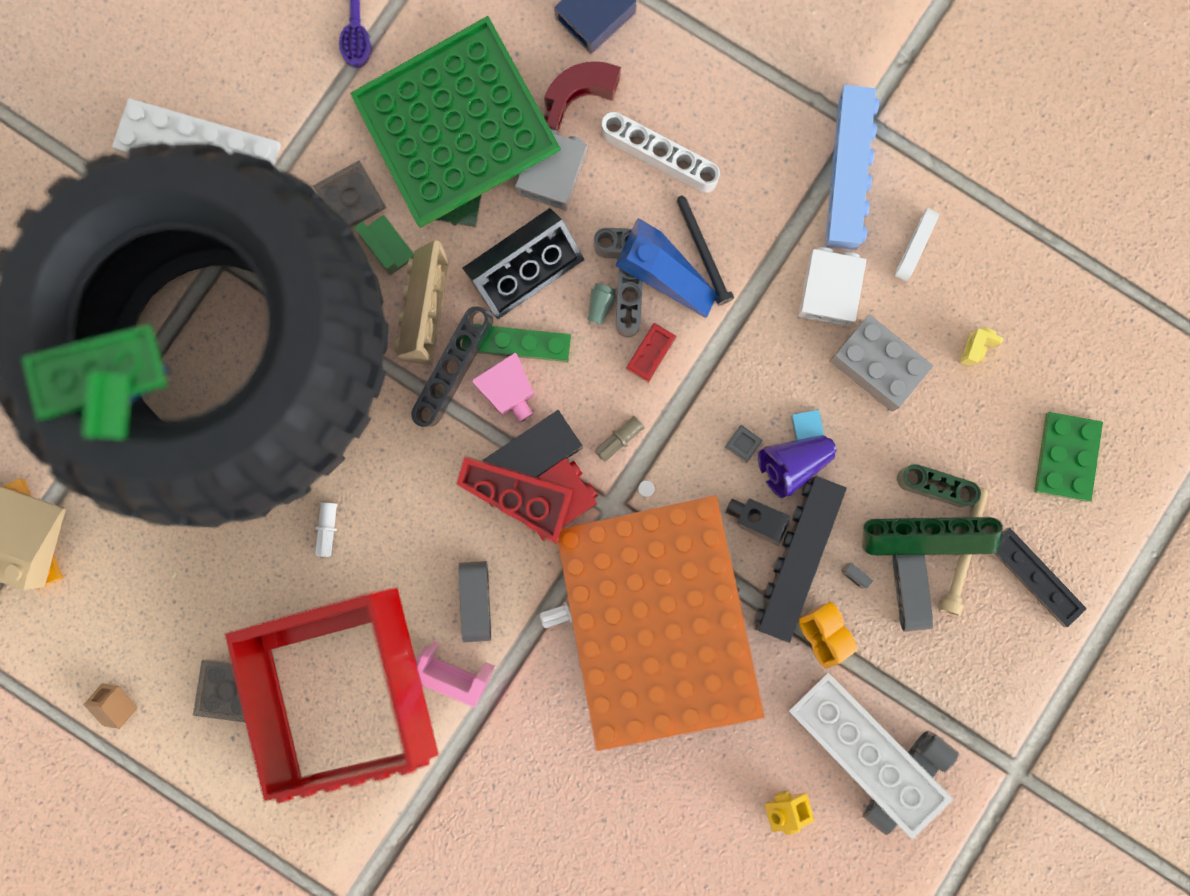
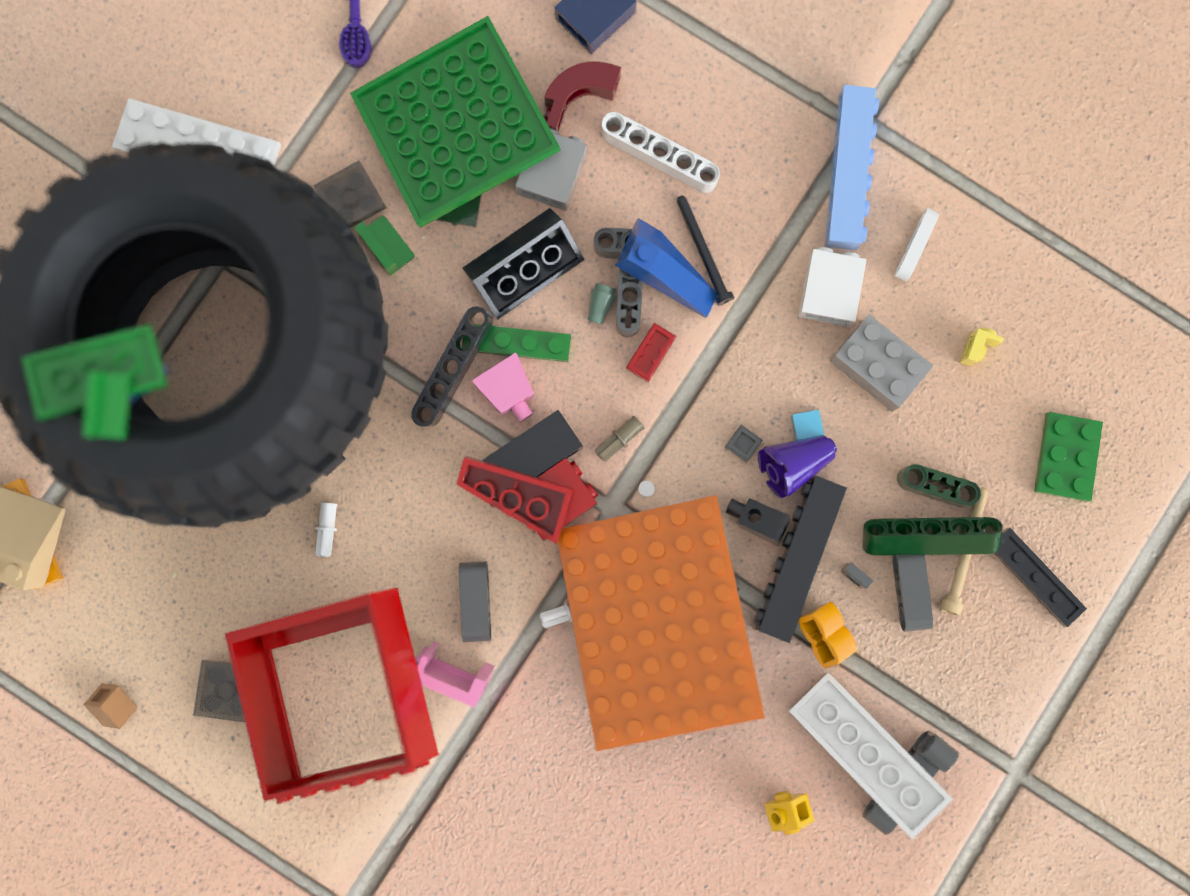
(423, 304): tan slope -> none

